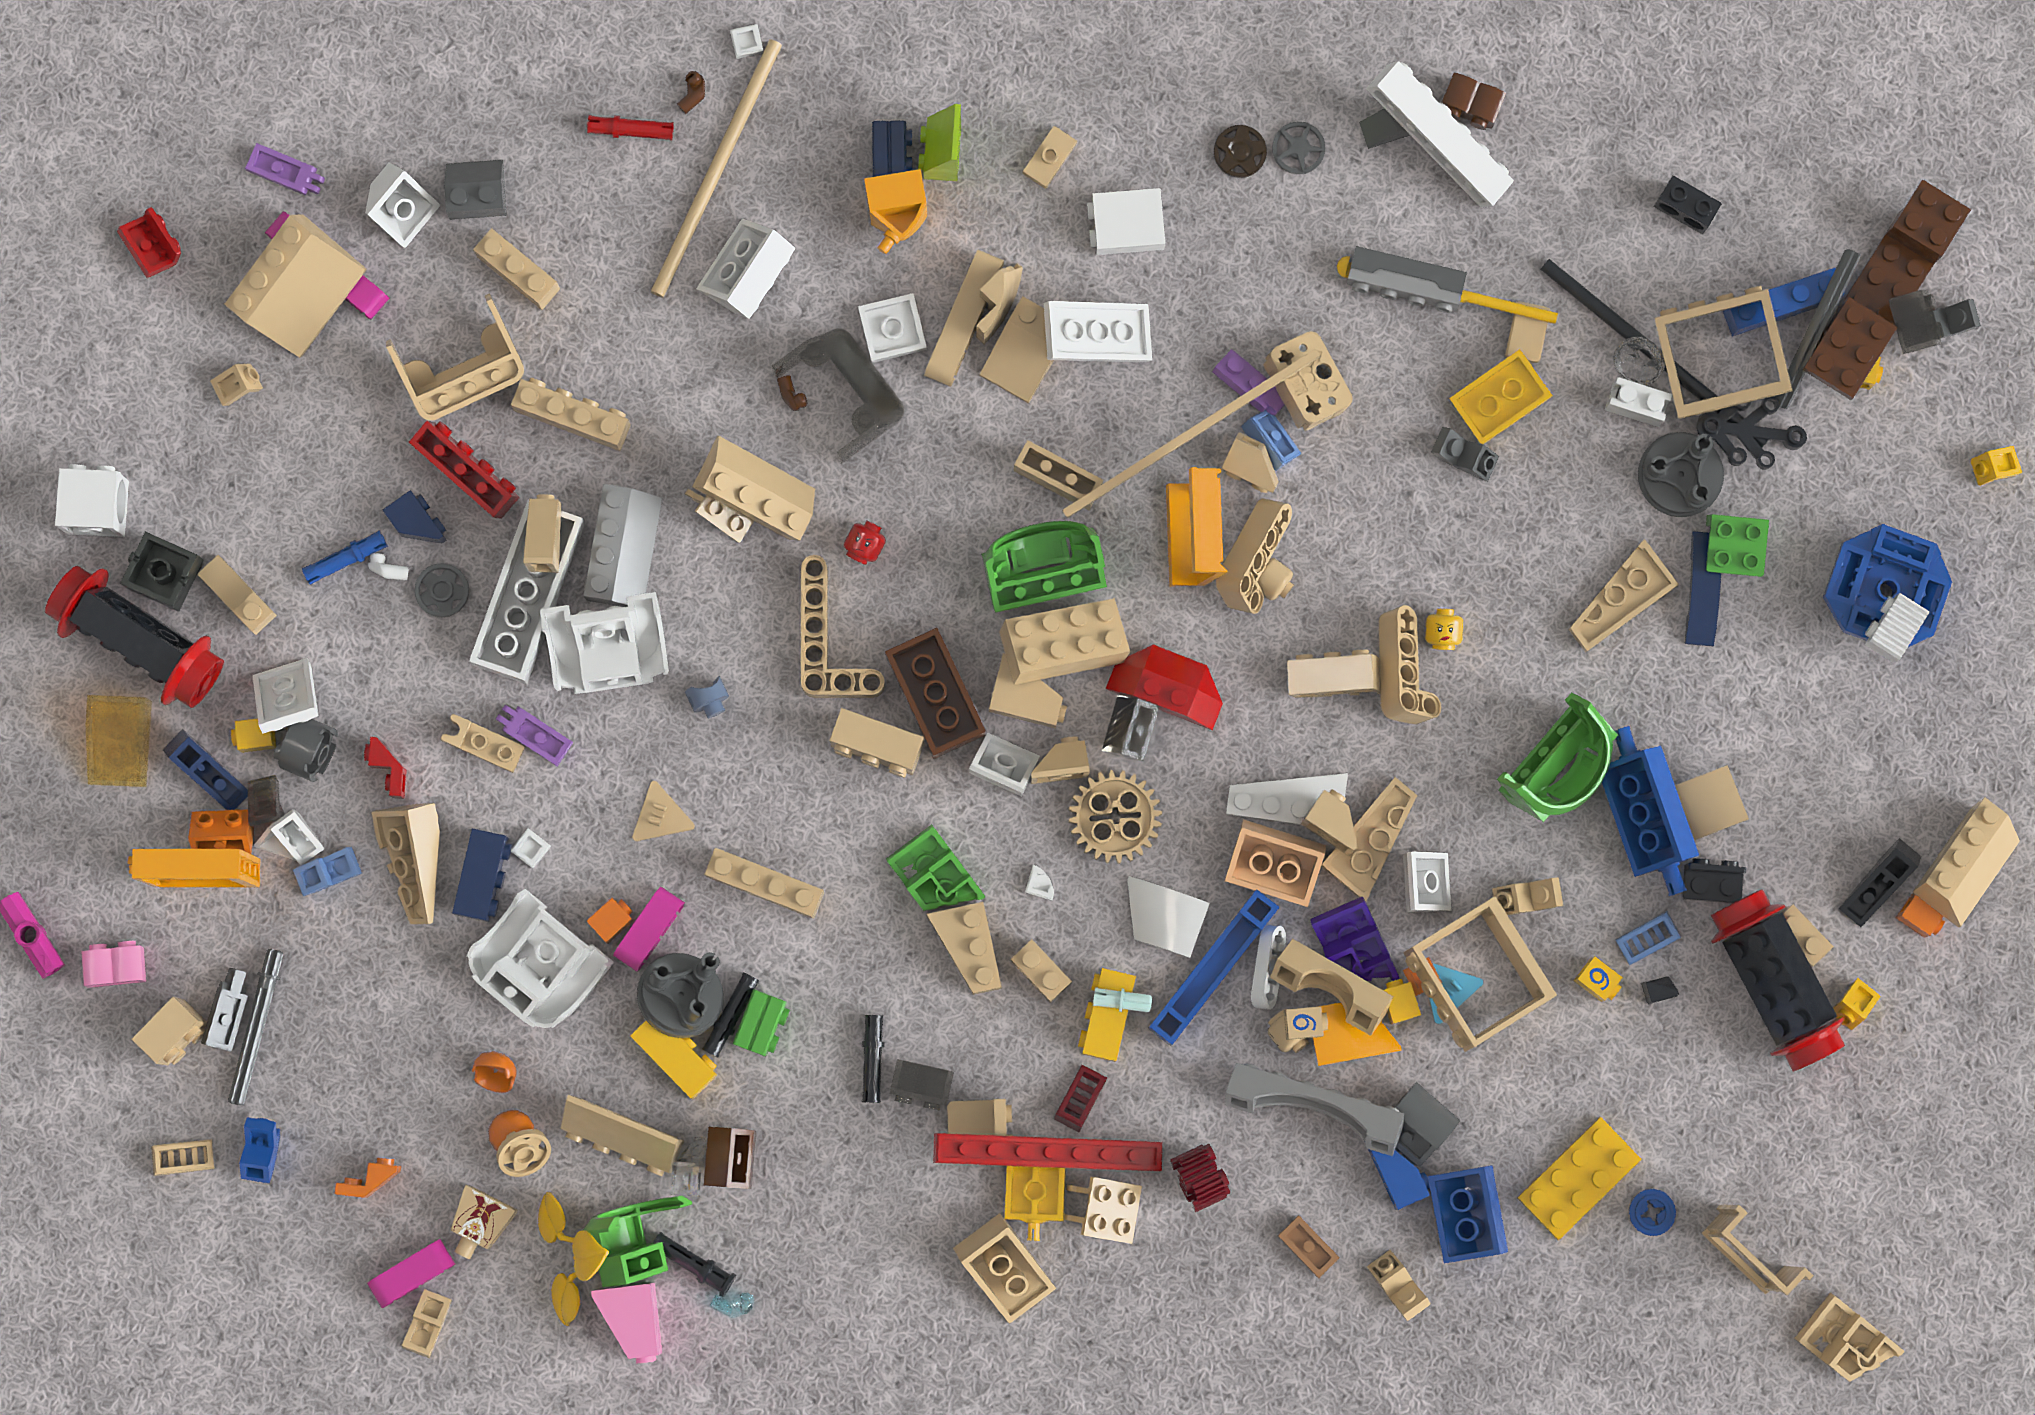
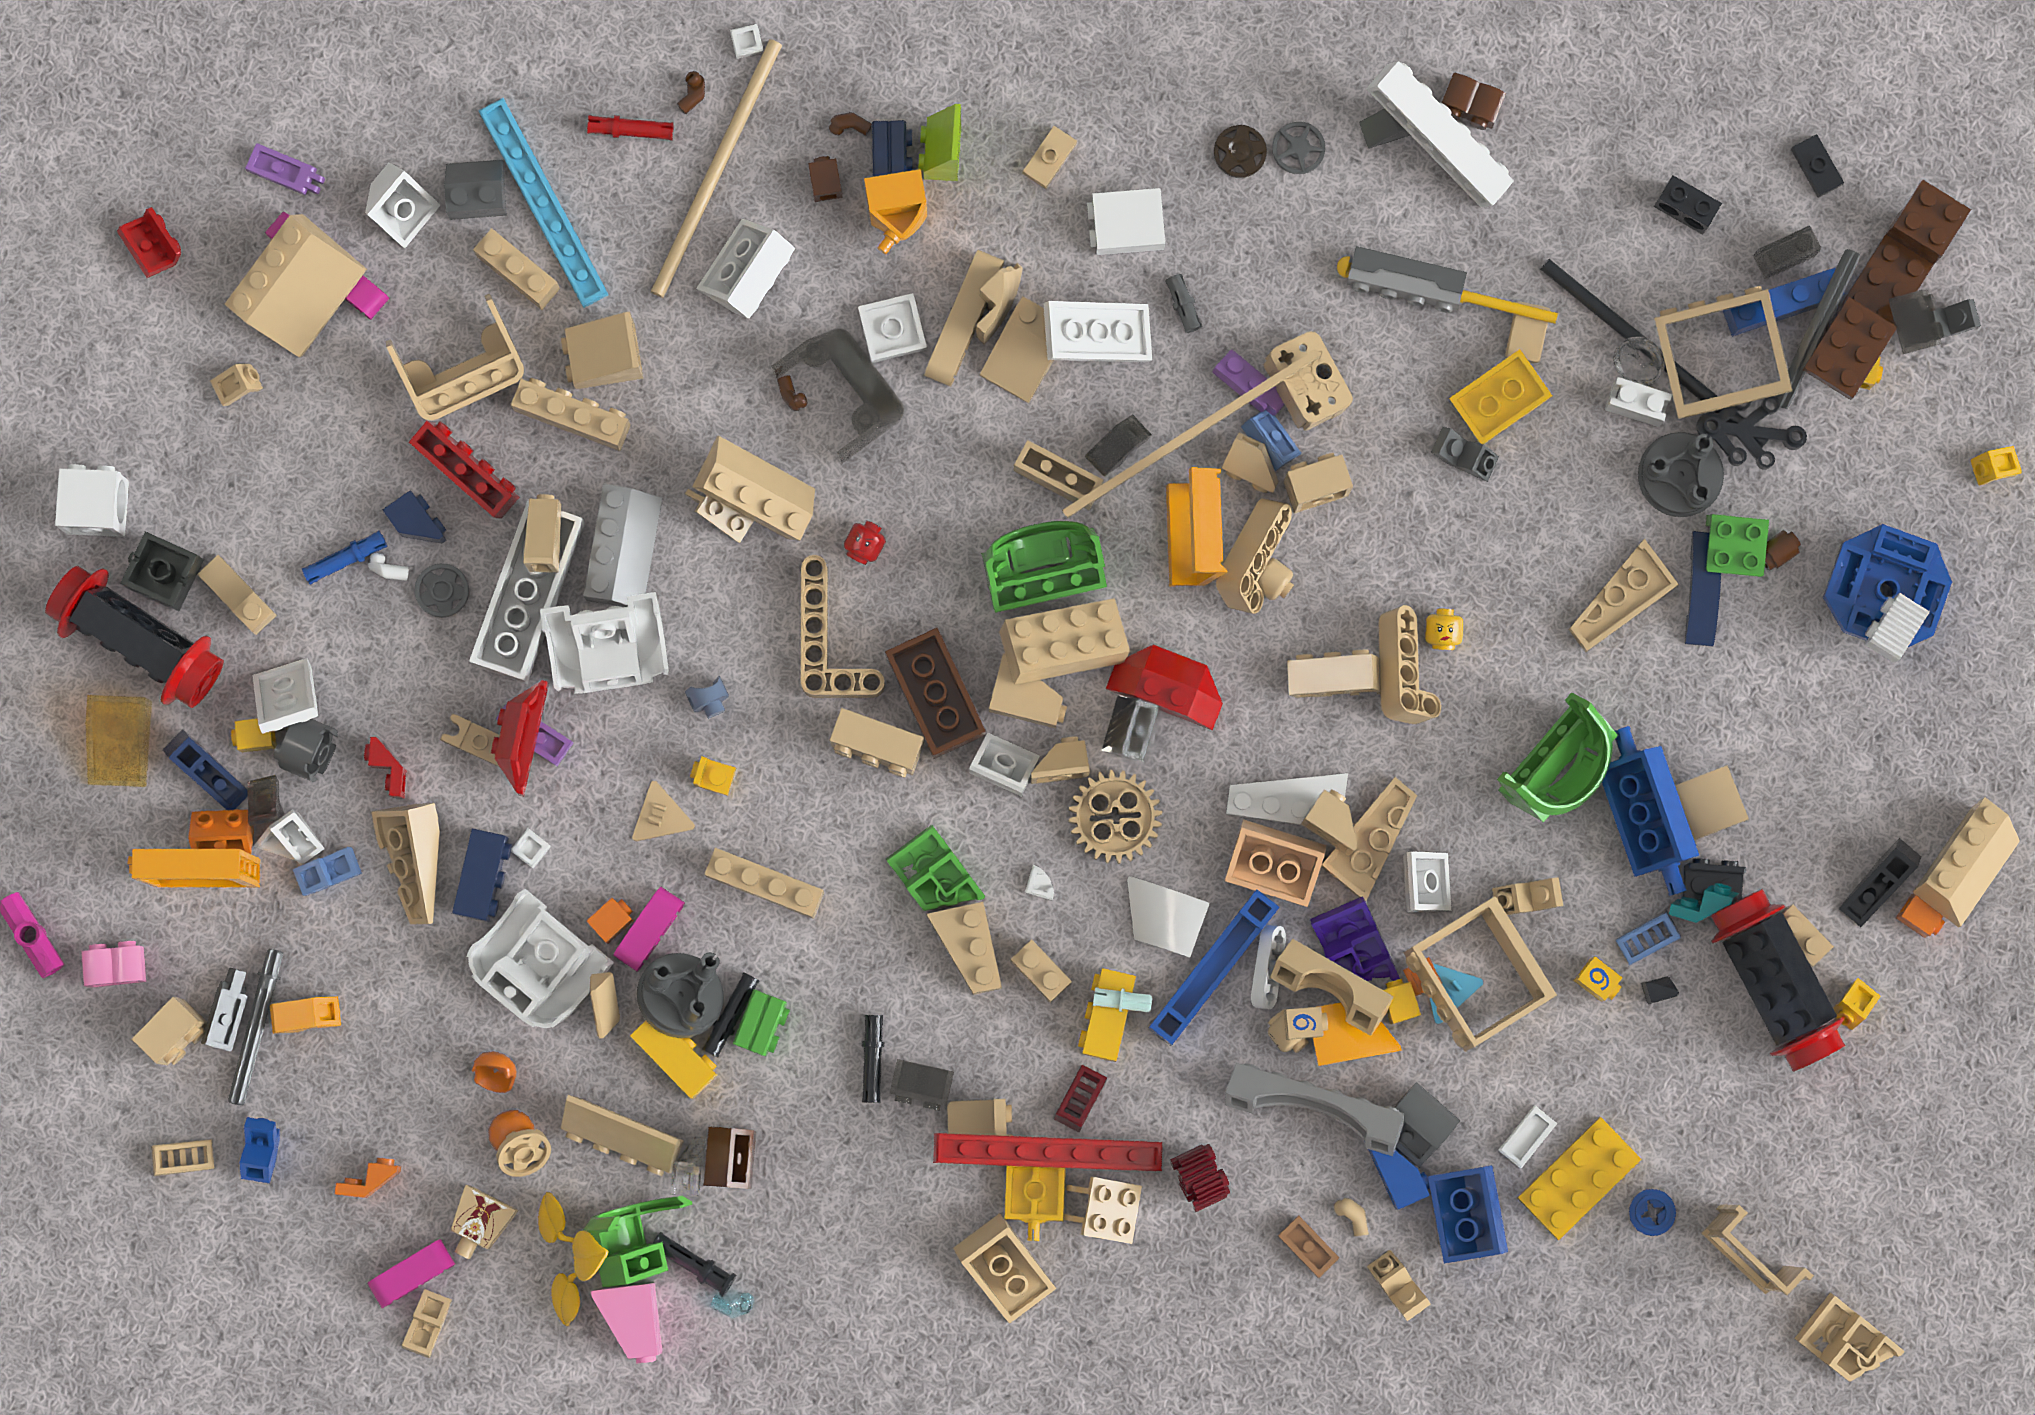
(305, 1014): none -> light orange slope
(519, 734): none -> red wedge
(543, 202): none -> medium azure tile
(602, 352): none -> tan slope
(604, 1002): none -> tan slope
(712, 775): none -> yellow bracket
(825, 179): none -> reddish brown brick
(849, 120): none -> reddish brown arm
(1117, 445): none -> clear smoke slope
(1183, 303): none -> dark grey pin
(1318, 482): none -> tan brick
(1355, 1213): none -> tan arm
(1527, 1136): none -> white tile
(1713, 900): none -> teal slope
(1781, 549): none -> reddish brown brick
(1787, 252): none -> clear smoke brick
(1817, 165): none -> black plate

